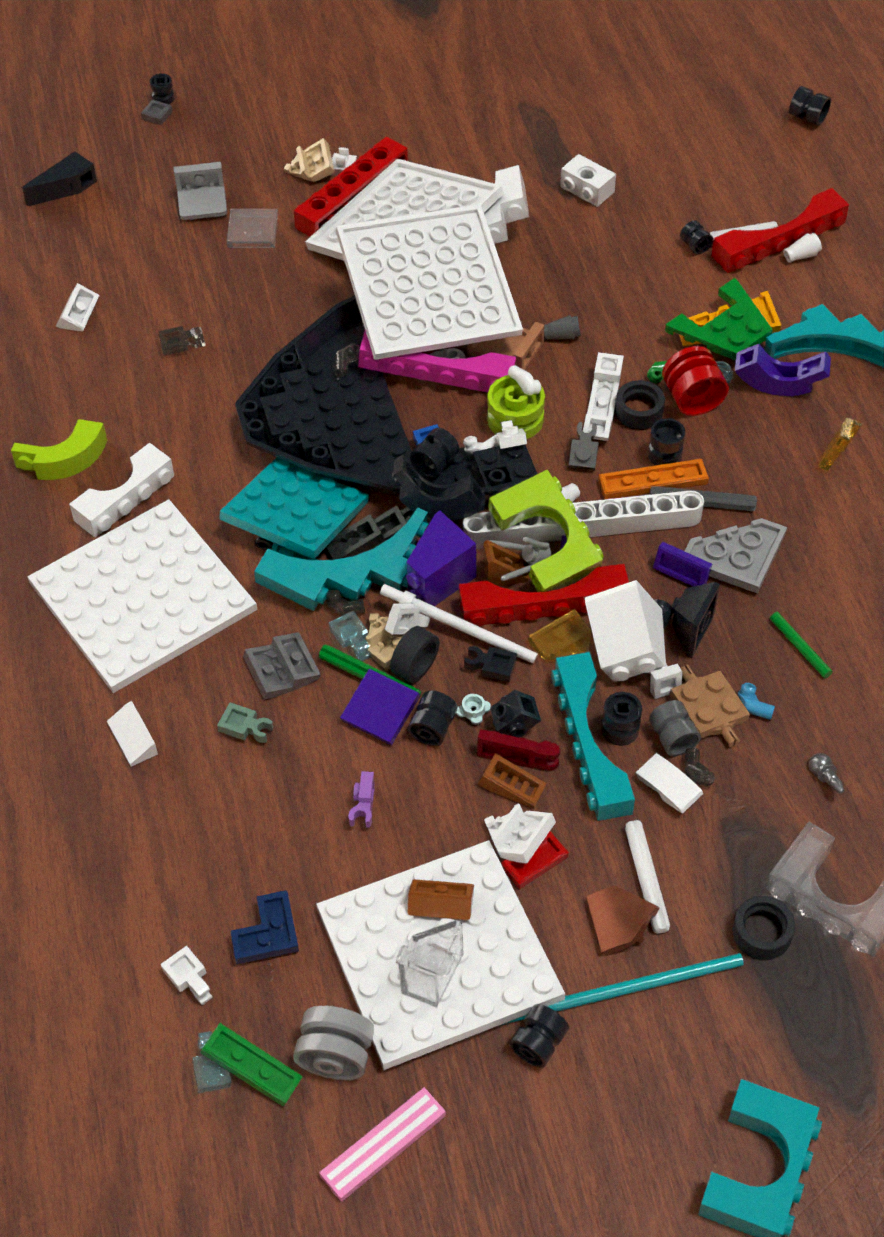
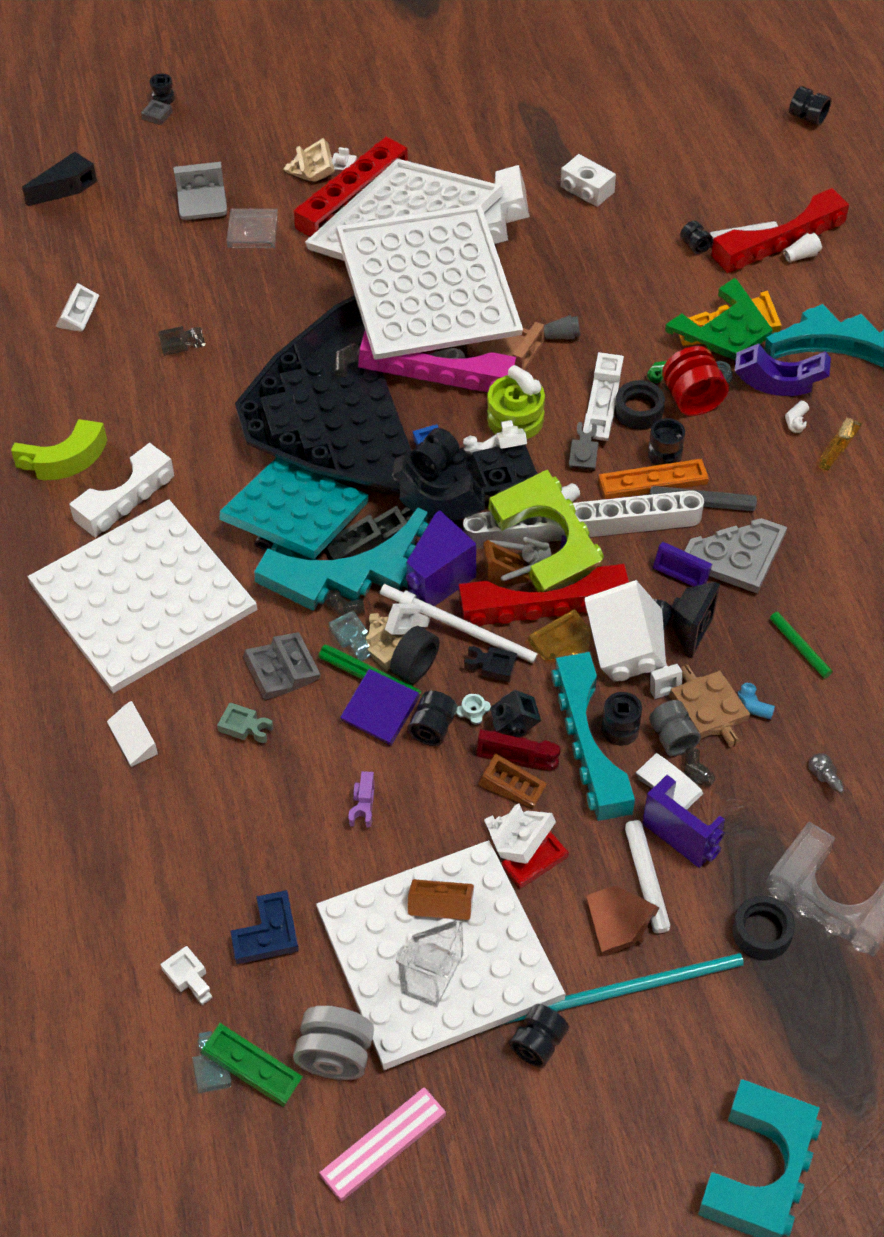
(680, 827): none -> dark purple panel
(794, 417): none -> white arm

